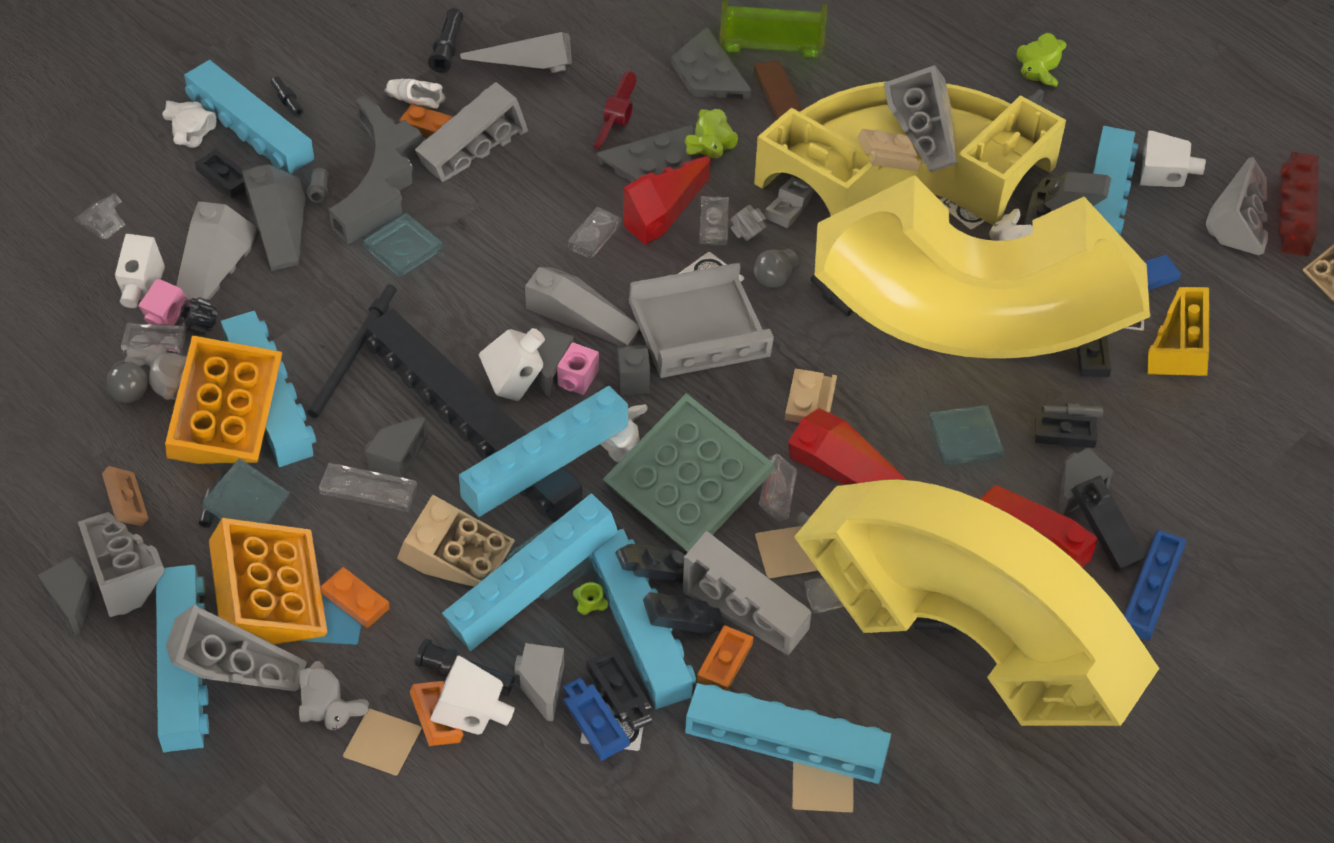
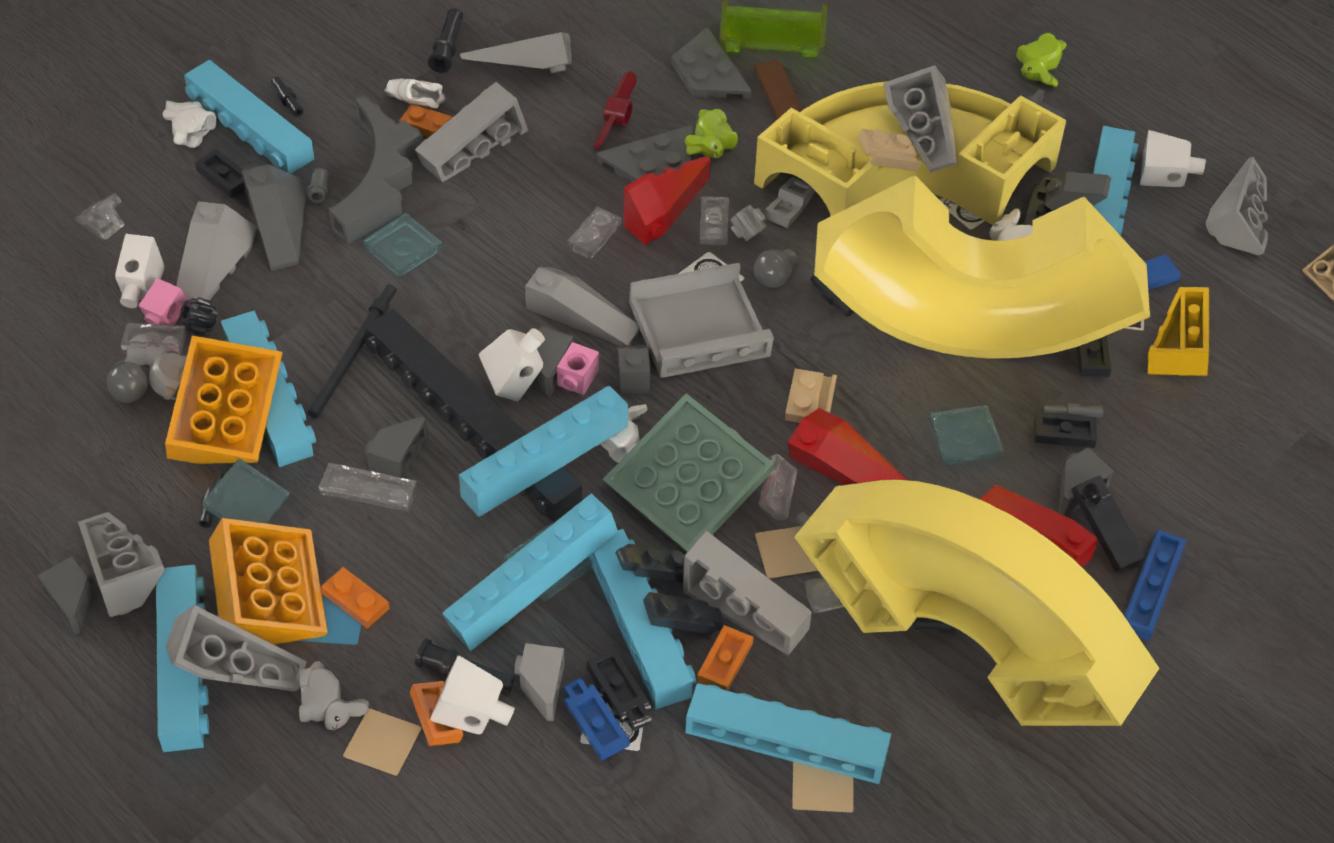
(125, 496): medium nougat plate -> none
(453, 545): tan slope -> none
(587, 591): lime plate -> none
(1299, 203): clear red brick -> none

